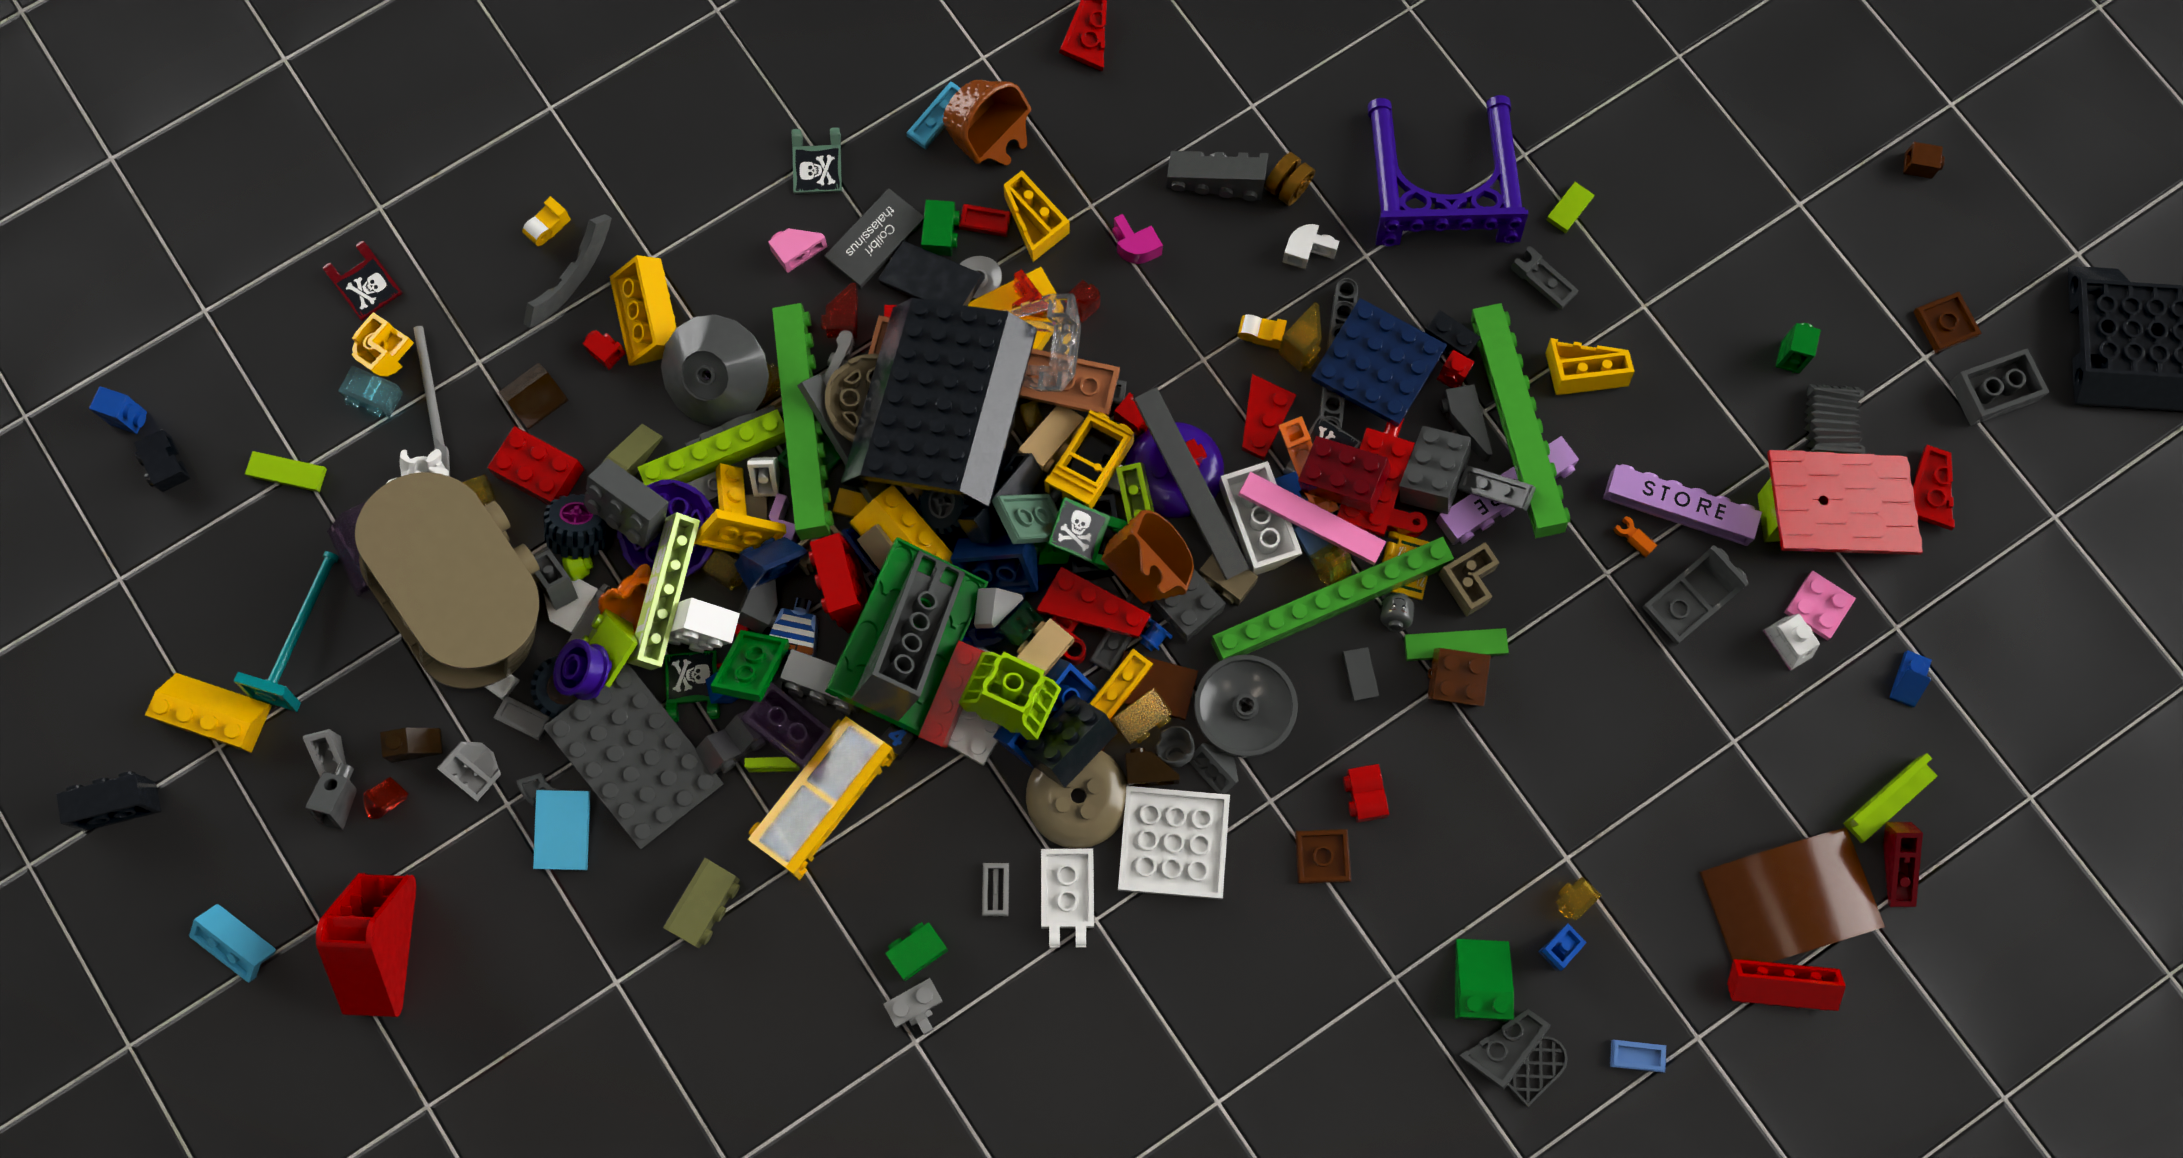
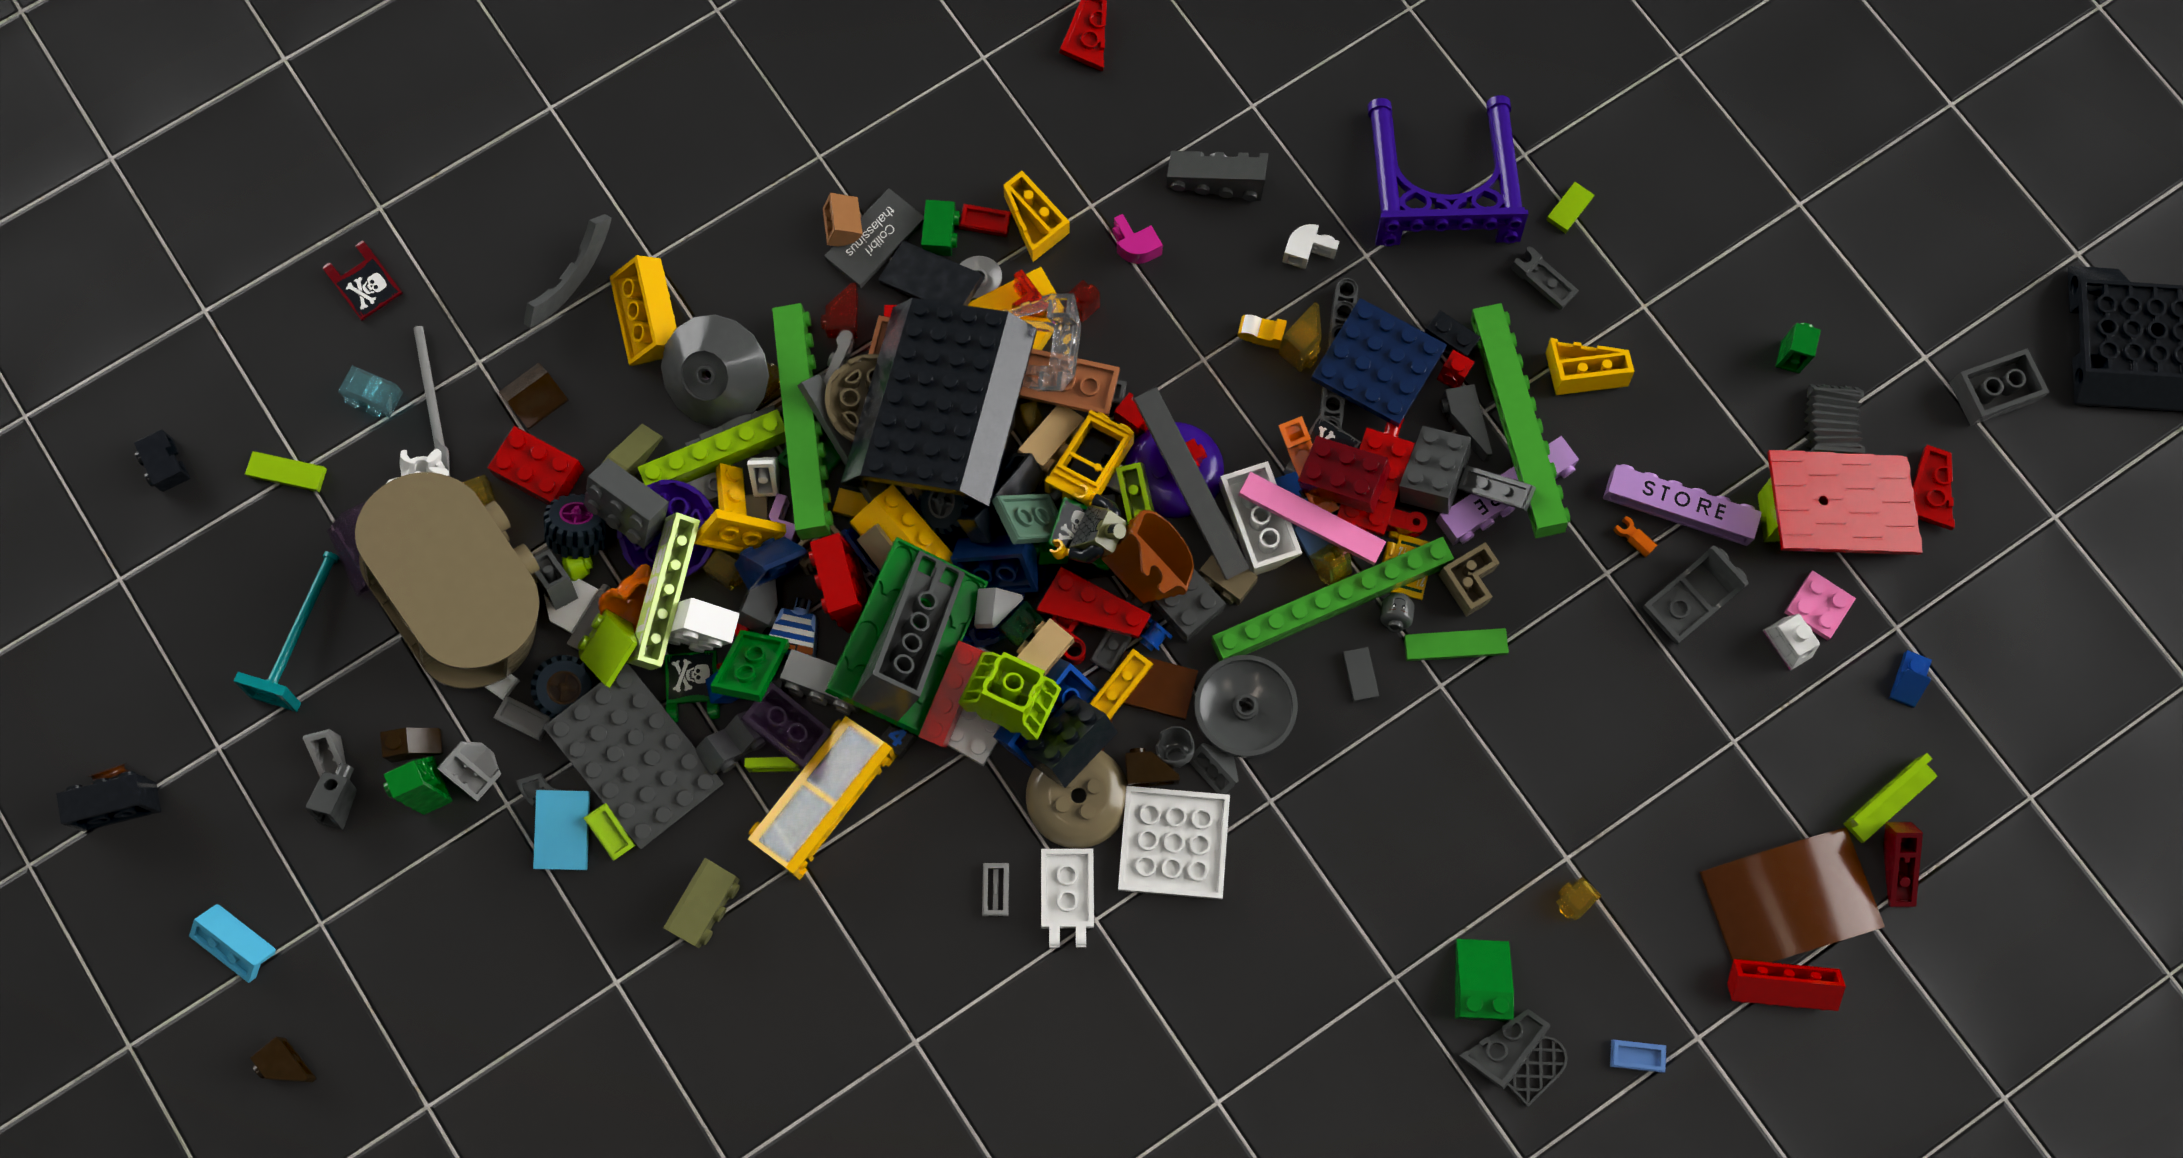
(110, 772): none -> reddish brown piece
(118, 410): blue brick -> none
(209, 711): yellow slope -> none
(281, 1062): none -> dark brown slope
(368, 943): red brick -> none
(380, 346): yellow brick -> none
(383, 798): clear red tile -> none
(418, 785): none -> green wedge
(546, 222): yellow leg -> none
(581, 669): dark purple wheel -> none
(603, 348): red brick -> none
(609, 831): none -> lime tile
(796, 246): bright pink slope -> none
(816, 167): flag -> none
(842, 219): none -> medium nougat brick
(914, 1006): light grey hinge -> none
(916, 951): green brick -> none
(931, 121): medium azure tile -> none
(986, 117): dark orange piece -> none
(1097, 532): none -> torso
(1142, 716): clear yellow brick -> none
(1265, 411): red wing -> none
(1289, 178): pearl gold wheel -> none
(1323, 856): reddish brown tile -> none
(1367, 793): red brick -> none
(1458, 677): reddish brown brick -> none
(1562, 948): blue slope -> none
(1923, 160): reddish brown brick -> none
(1947, 322): reddish brown tile -> none

